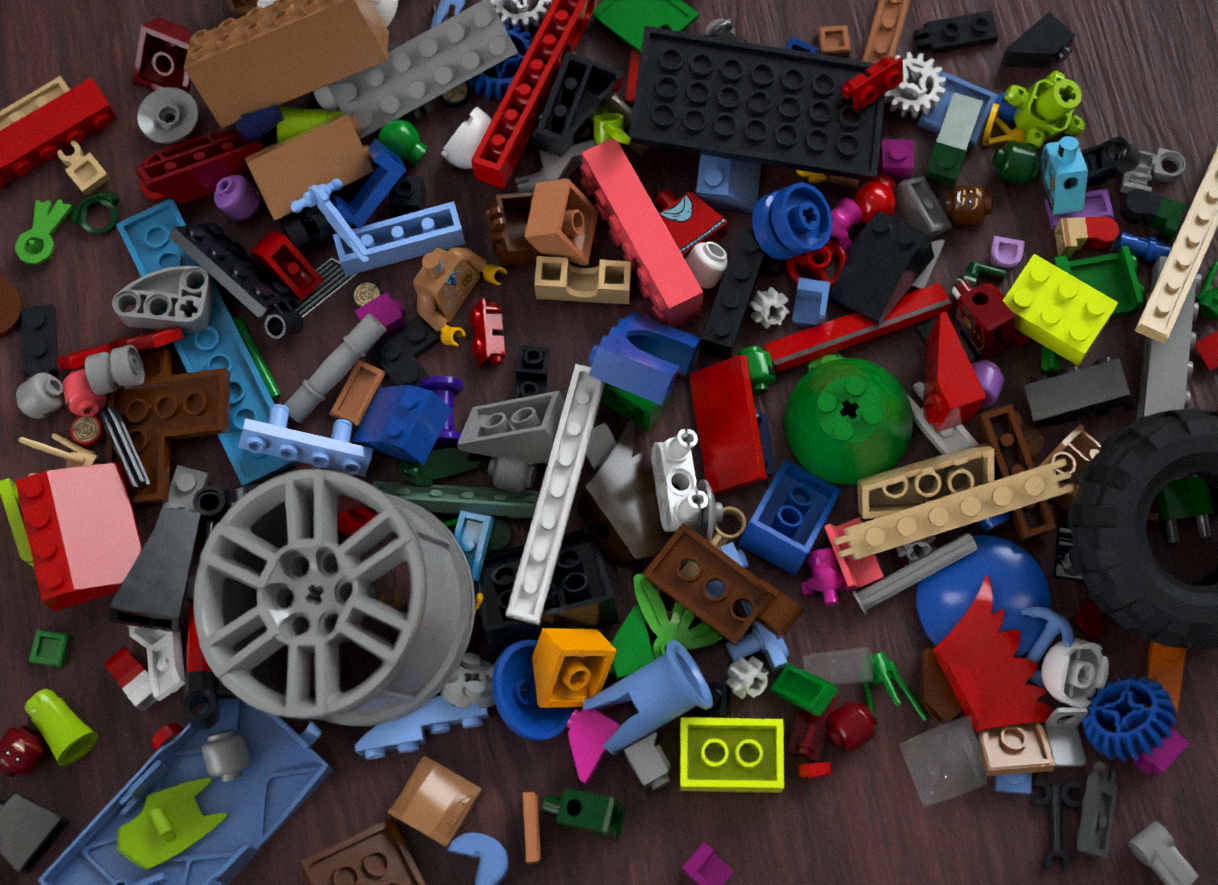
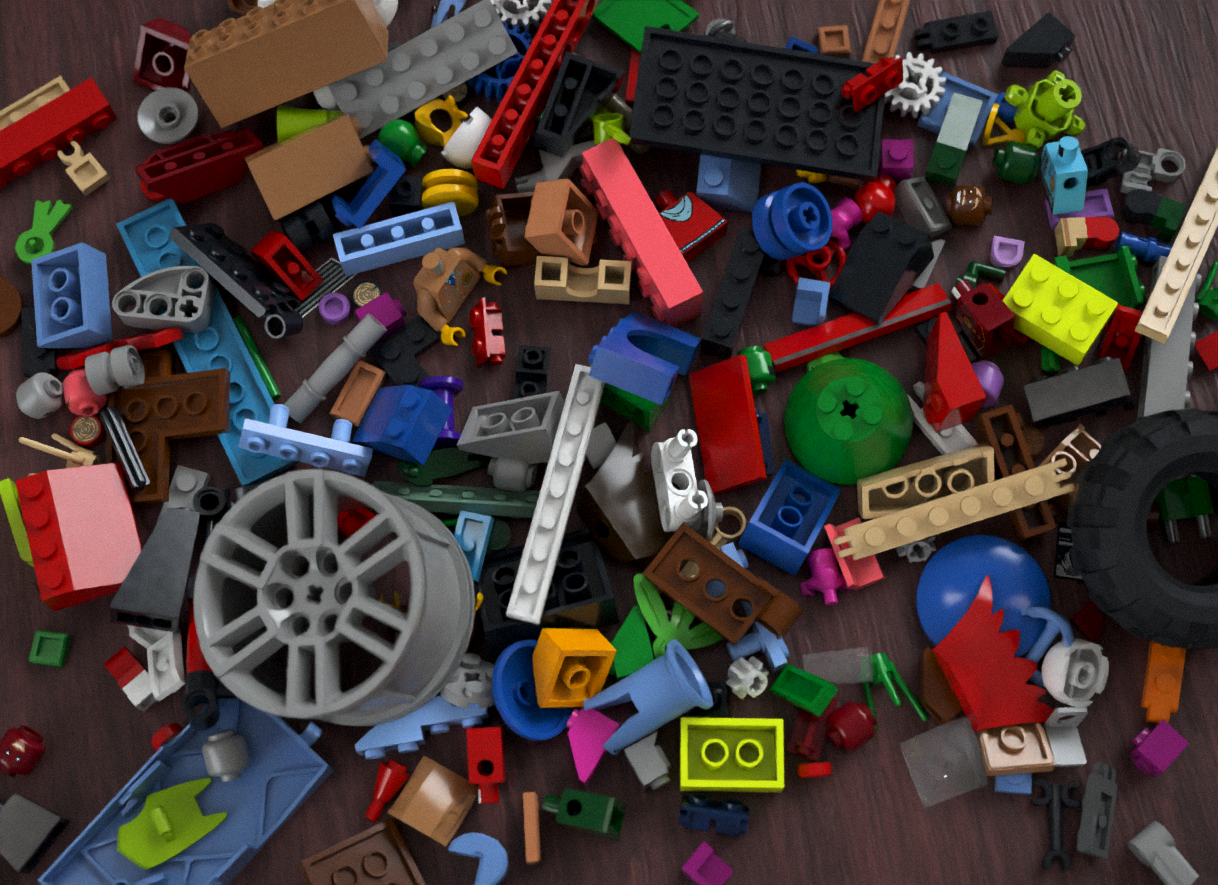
(60, 727): lime plant -> none
(71, 298): none -> medium blue slope
(107, 199): dark green piece -> none
(237, 197): medium lavender head -> none
(258, 122): clear blue cone -> none
(320, 196): light blue piece -> none
(335, 308): none -> medium lavender tile
(389, 780): none -> red cone
(425, 128): none -> yellow piece
(449, 186): none -> yellow head
(490, 745): none -> red torso
(702, 810): none -> dark blue hinge
(707, 263): white head -> none
(769, 307): white gear -> none
(915, 572): light grey axle -> none
(992, 523): blue tile -> none
(1120, 337): none -> red slope
(1135, 725): blue gear -> none

